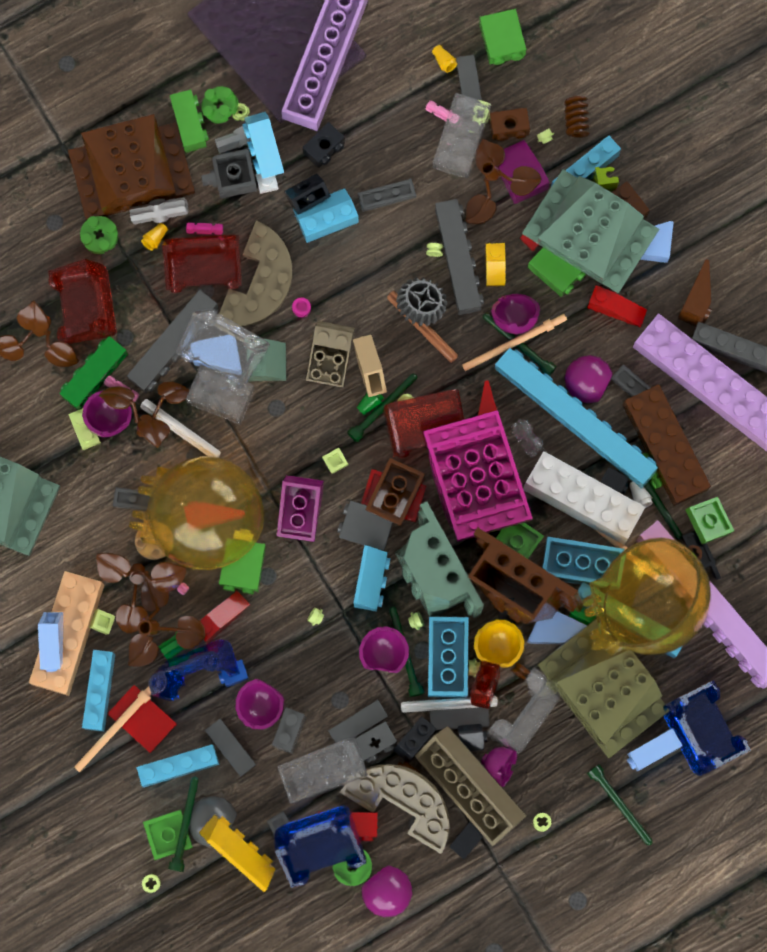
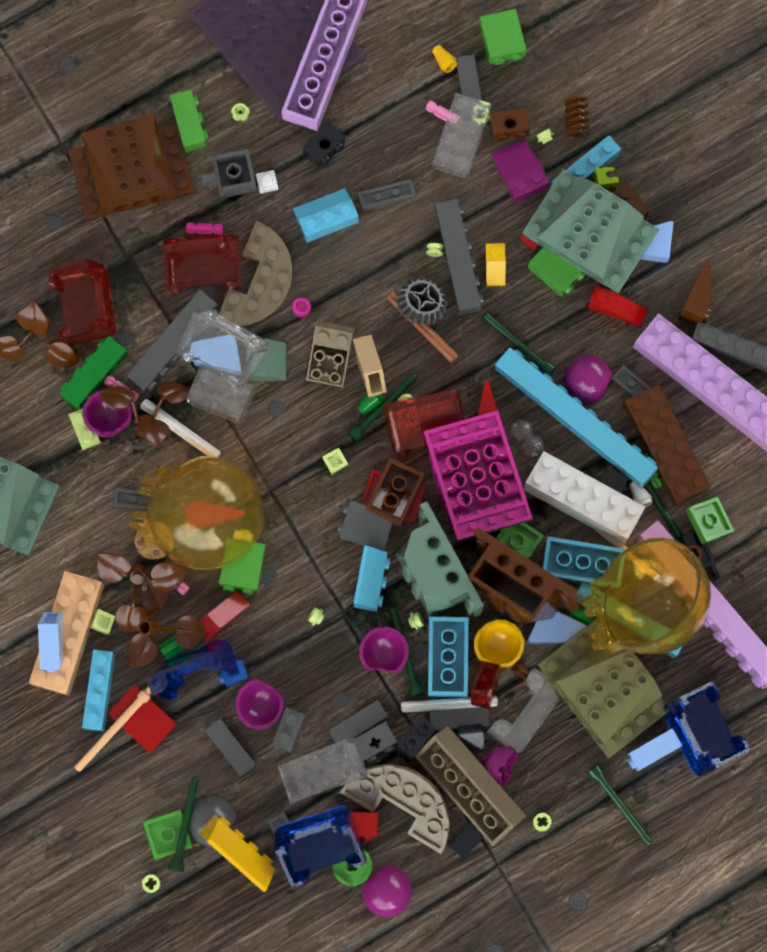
(94, 225): bright green plate -> none
(154, 236): yellow cone -> none
(159, 210): light grey piece -> none
(178, 765): medium azure brick -> none
(210, 102): bright green plate -> none
(232, 141): light grey piece -> none
(262, 145): medium azure brick -> none
(299, 508): magenta slope -> none
(307, 193): black brick -> none
(473, 667): yellowish green plate -> none
(487, 160): reddish brown plant -> none
(515, 313): magenta cylinder -> none
(547, 325): light nougat bar -> none

